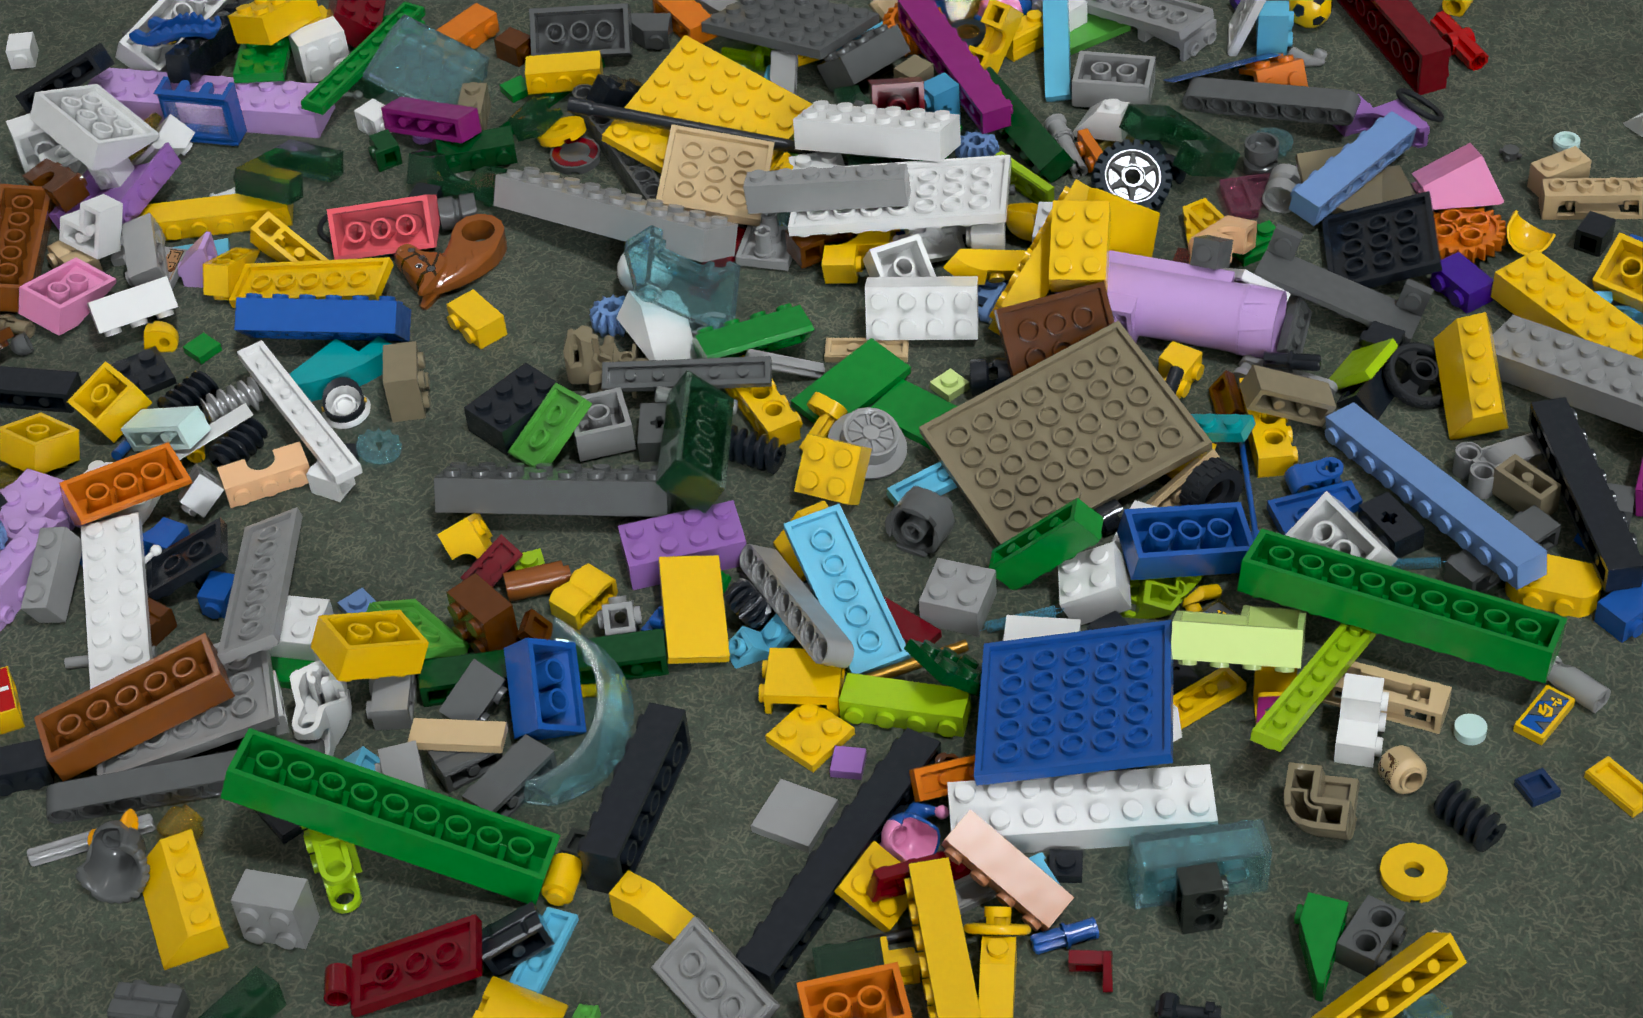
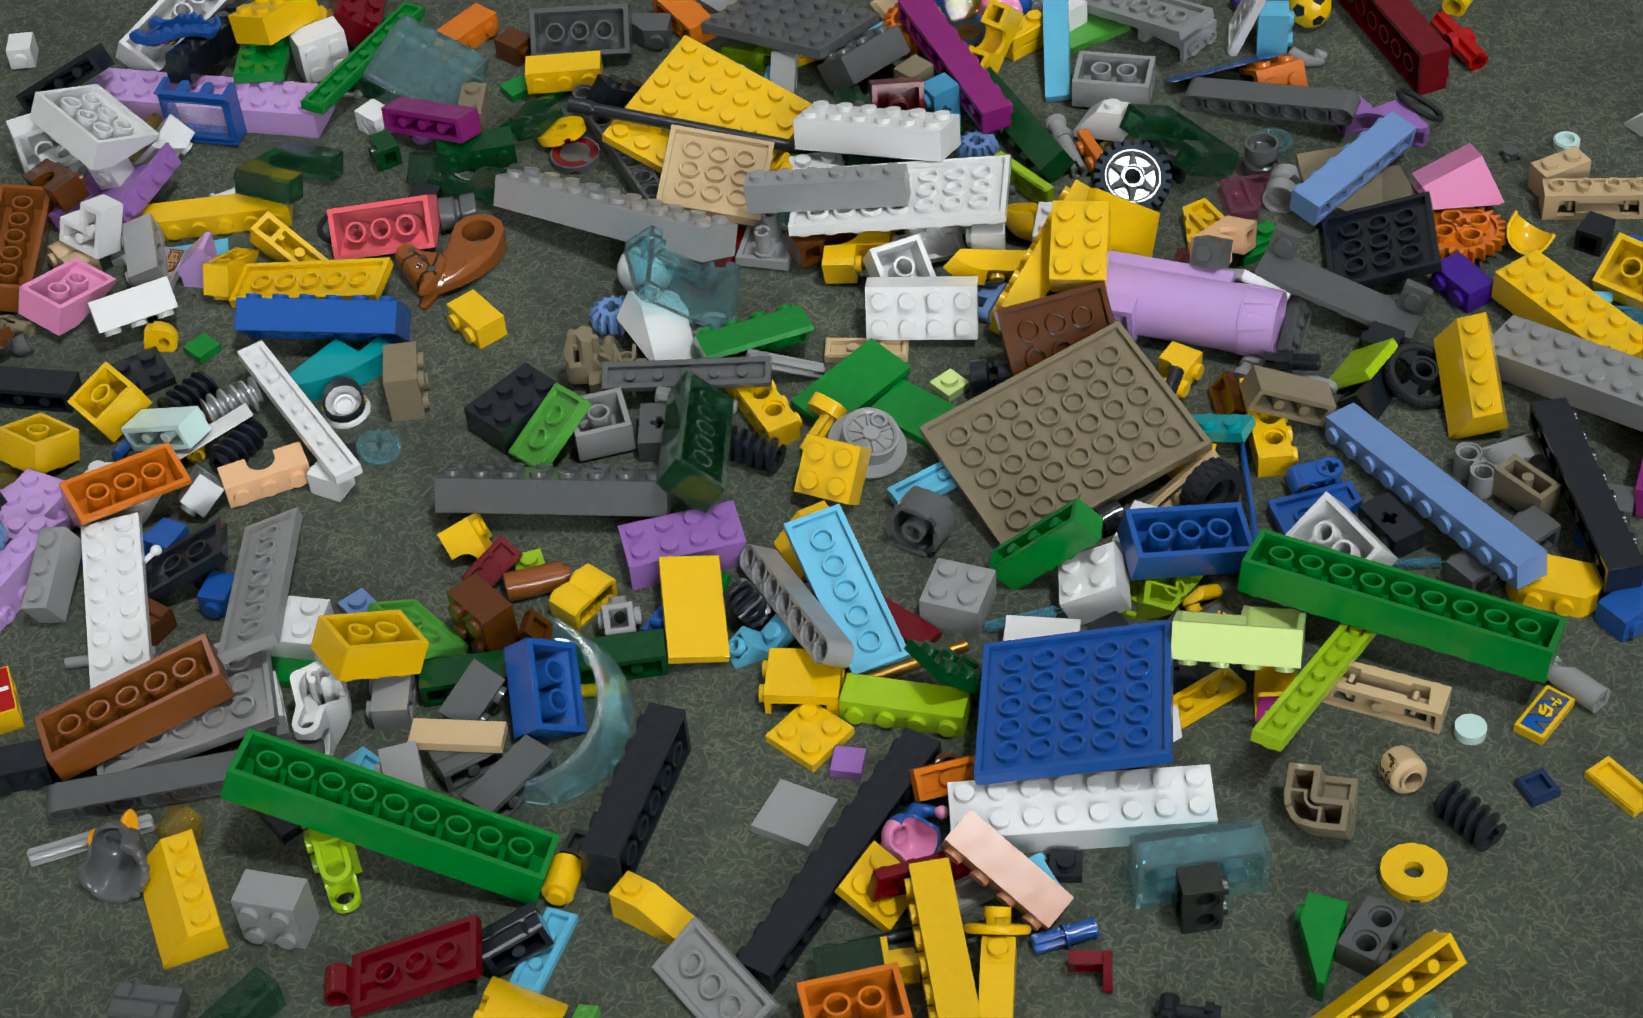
(1361, 720): white brick -> none

